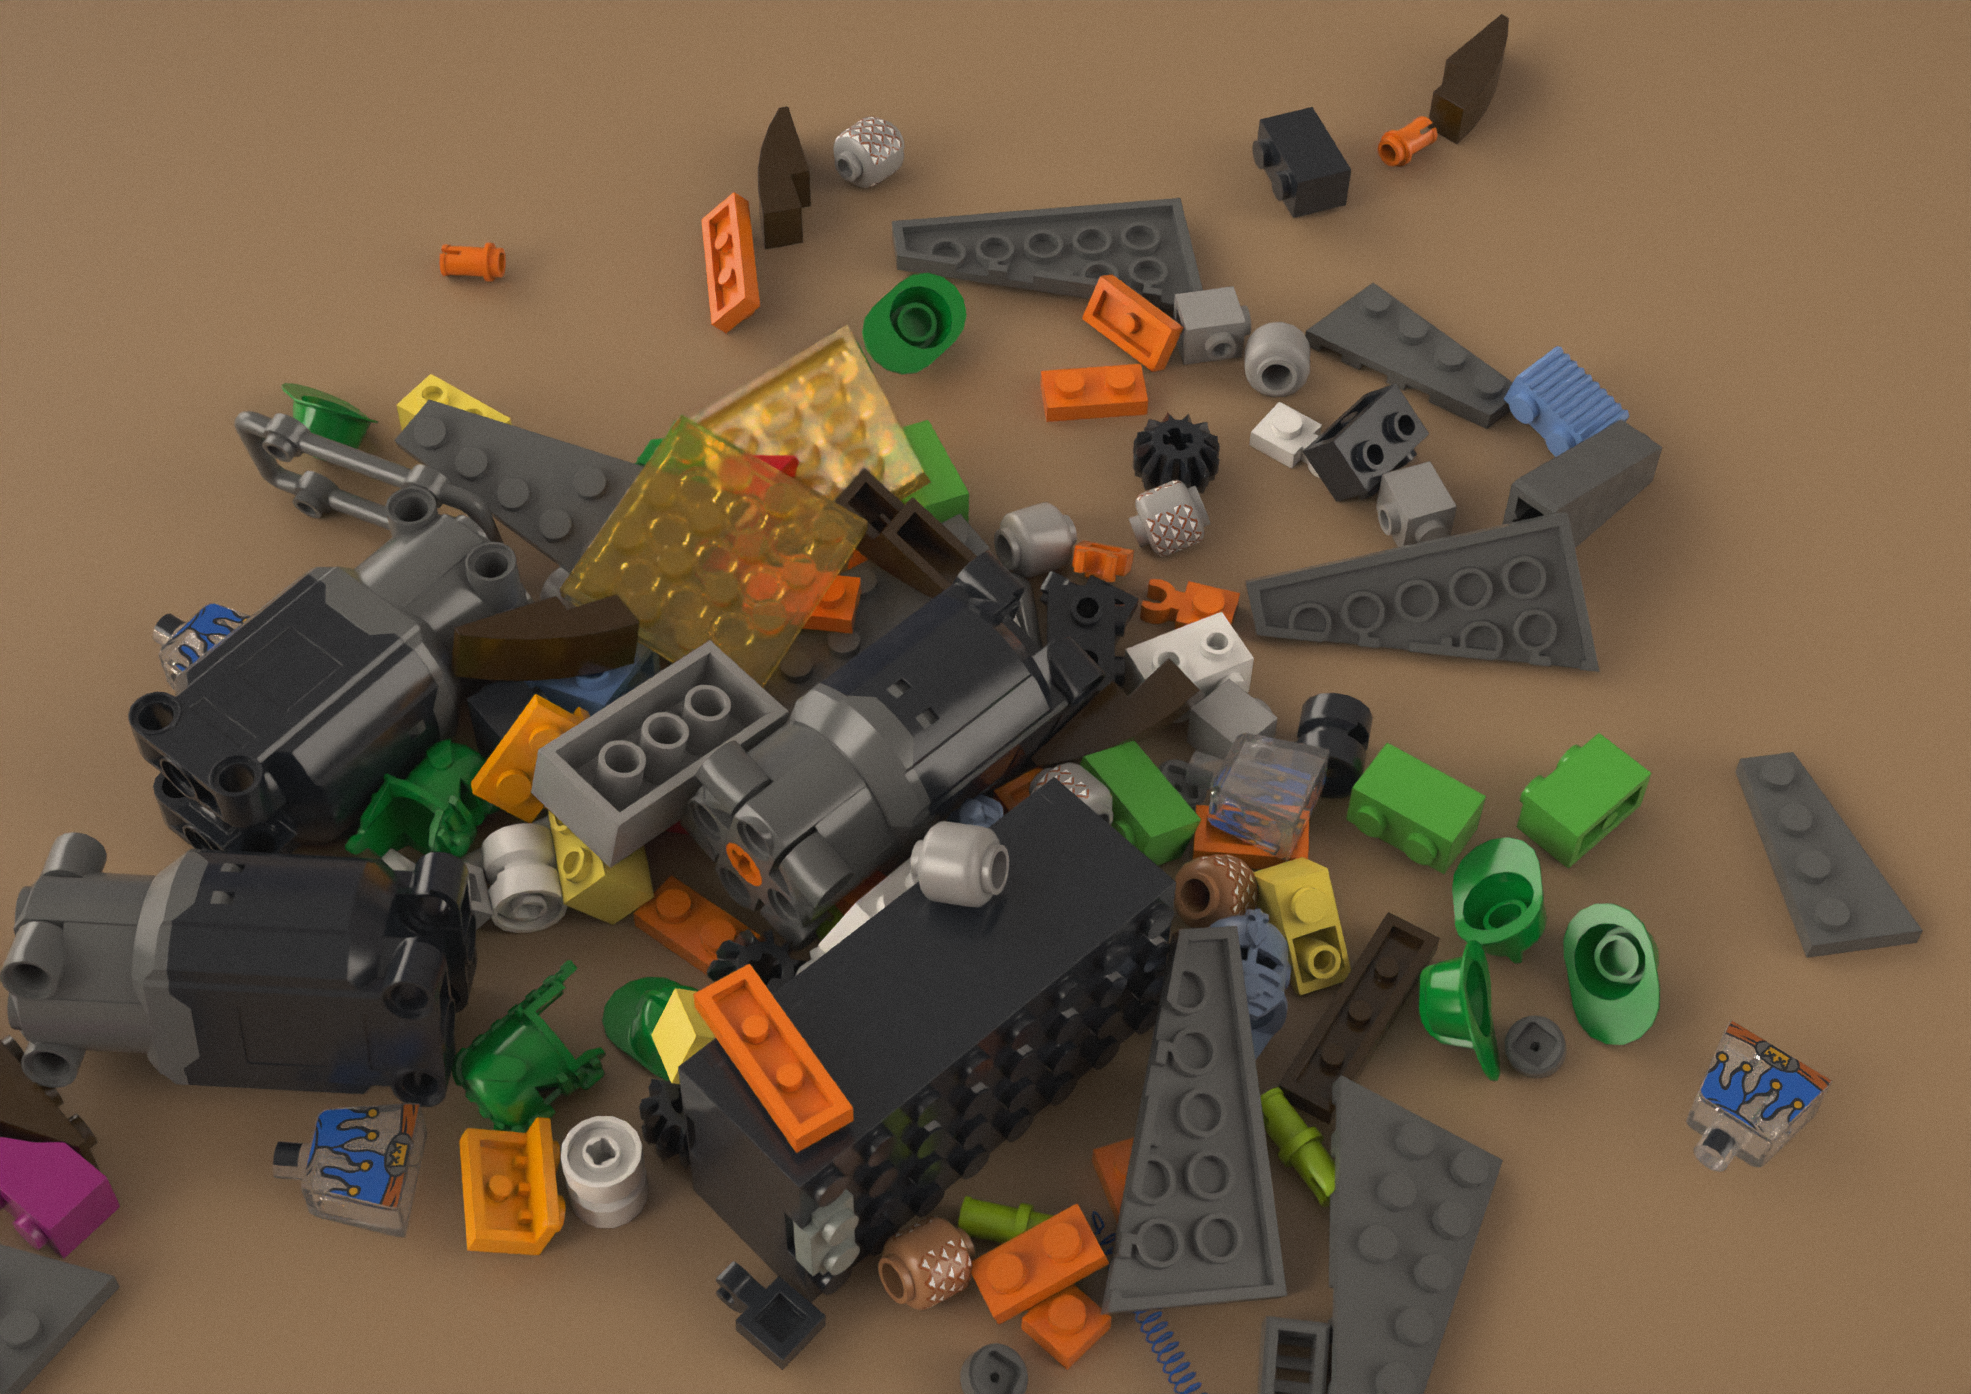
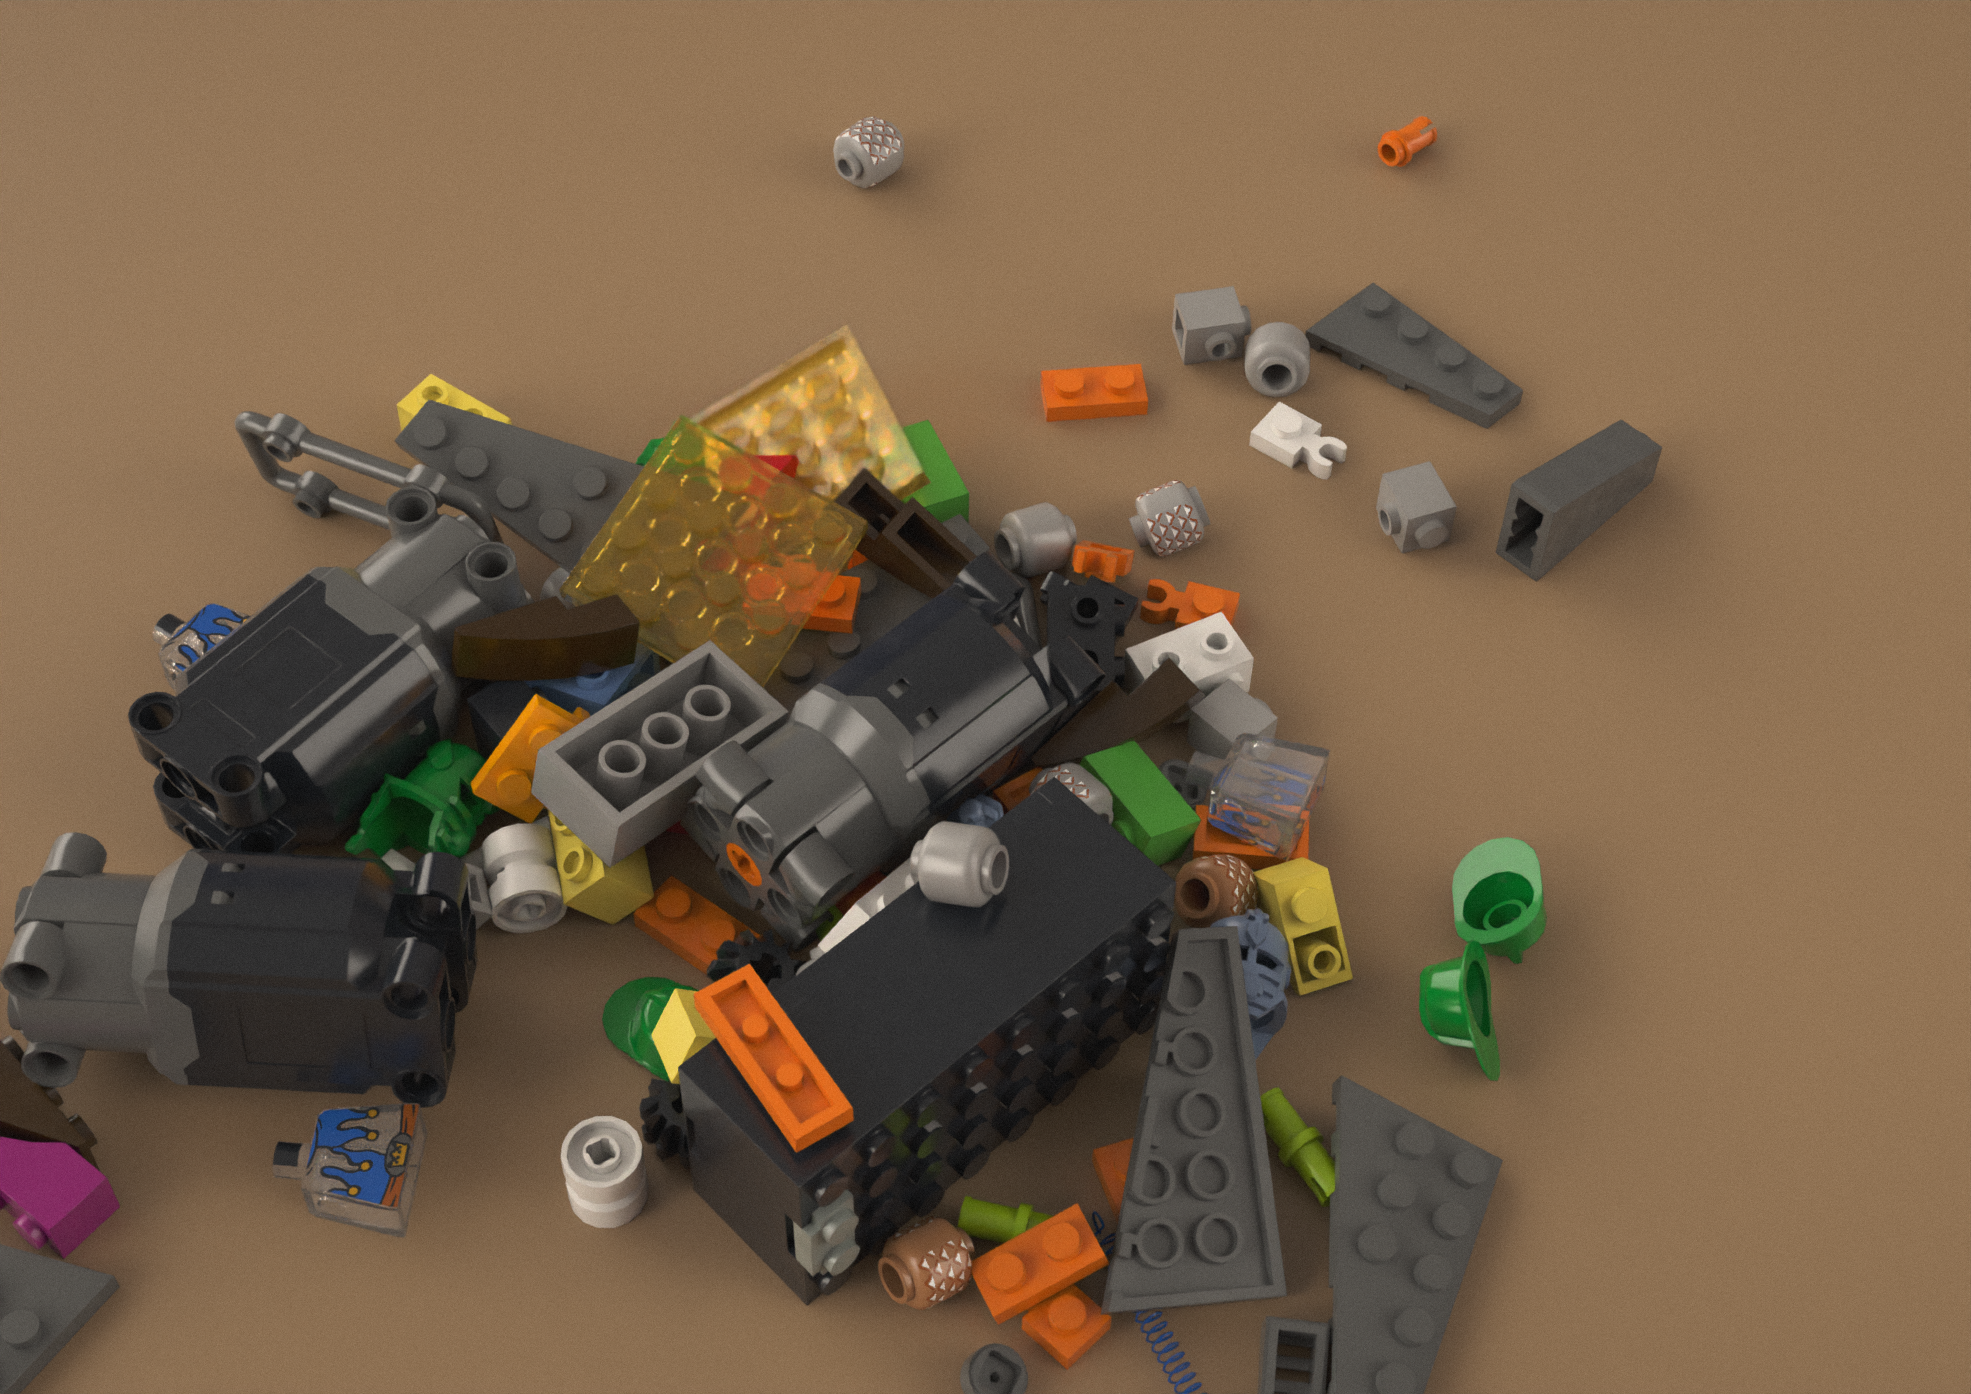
(328, 415): green piece -> none
(473, 261): orange pin -> none
(511, 1189): light orange bracket -> none
(521, 1058): green helmet -> none
(730, 263): orange plate -> none
(771, 1318): black plate -> none
(782, 183): dark brown slope -> none
(914, 323): green piece -> none
(1059, 248): dark grey wing -> none
(1132, 323): orange plate -> none
(1176, 452): black gear -> none
(1302, 162): black brick -> none
(1343, 728): black wheel -> none
(1358, 1015): dark brown plate -> none
(1365, 443): black brick -> none
(1415, 808): bright green brick -> none
(1465, 595): dark grey wing -> none
(1469, 82): dark brown slope -> none
(1535, 1046): dark grey tile -> none
(1562, 402): medium blue brick -> none
(1582, 799): bright green brick -> none
(1612, 973): green piece -> none
(1752, 1100): torso -> none
(1821, 868): dark grey wing -> none

